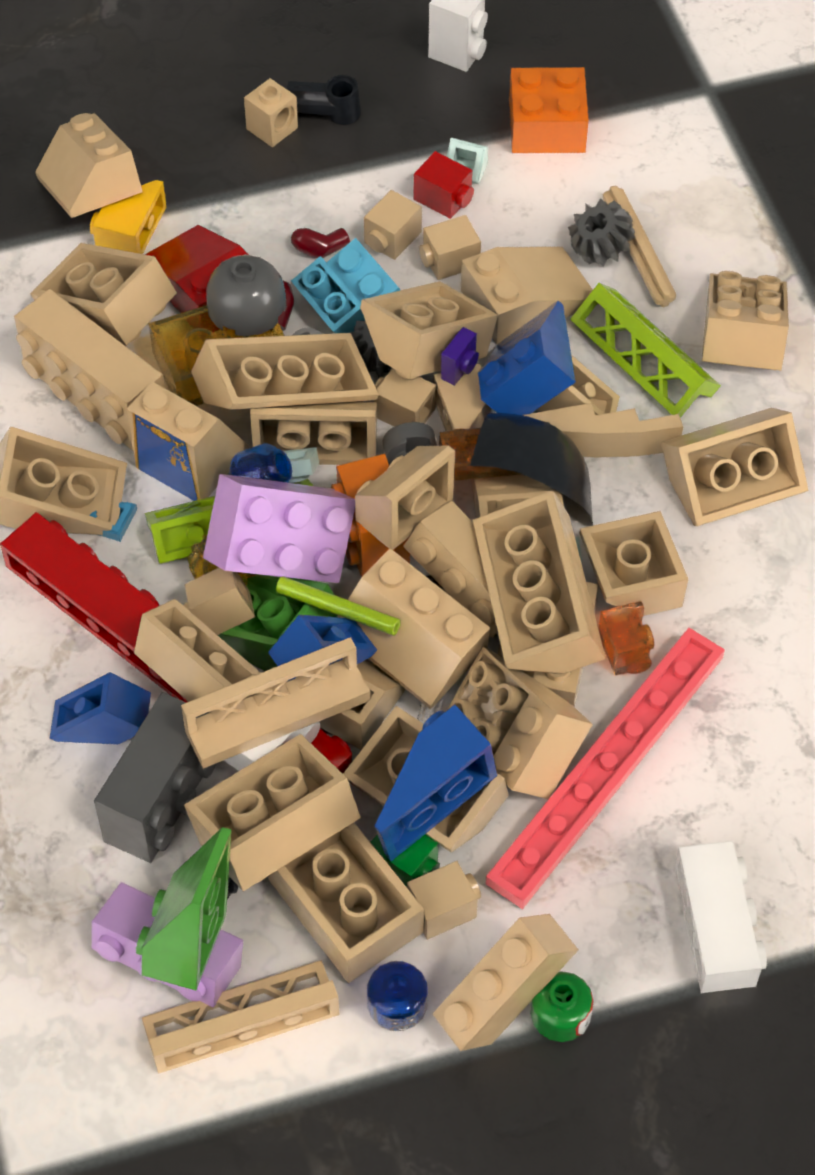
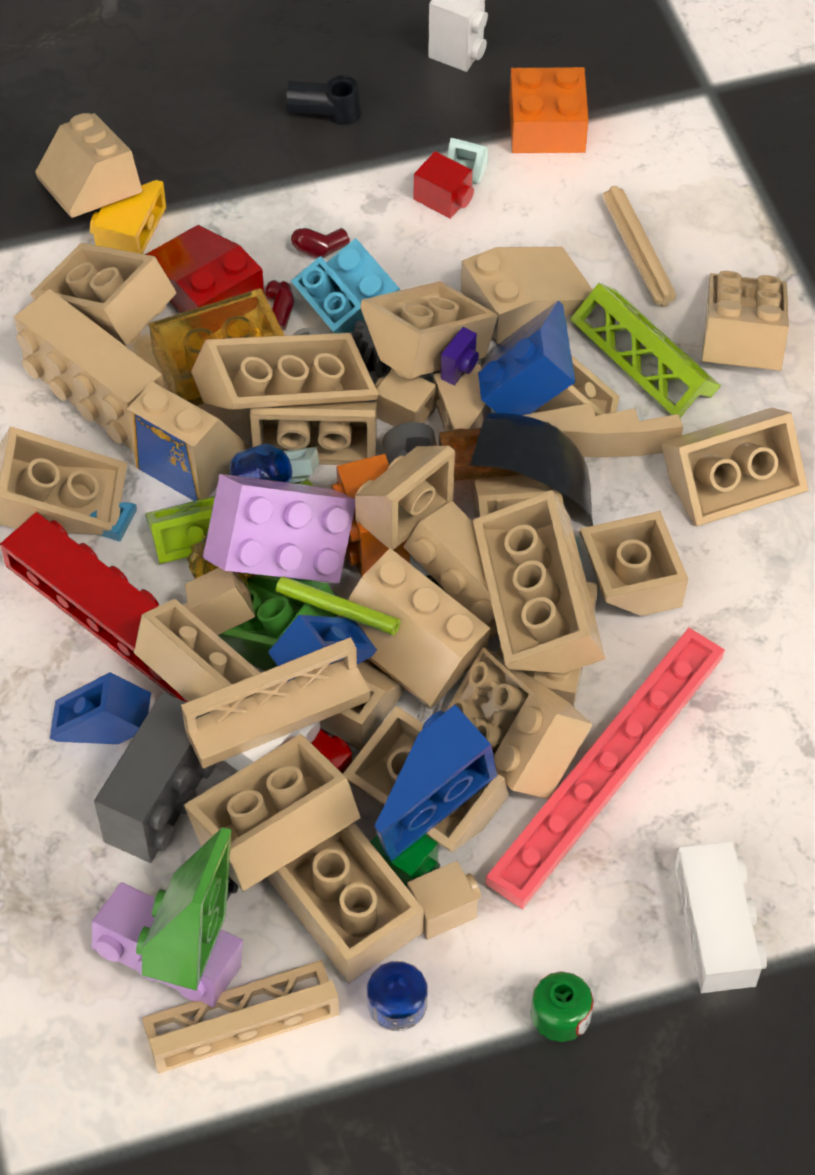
(245, 295): dark grey cylinder -> none
(271, 112): tan brick -> none
(392, 224): tan brick -> none
(447, 245): tan brick -> none
(505, 981): tan brick -> none
(601, 232): dark grey gear -> none
(626, 639): clear orange brick -> none

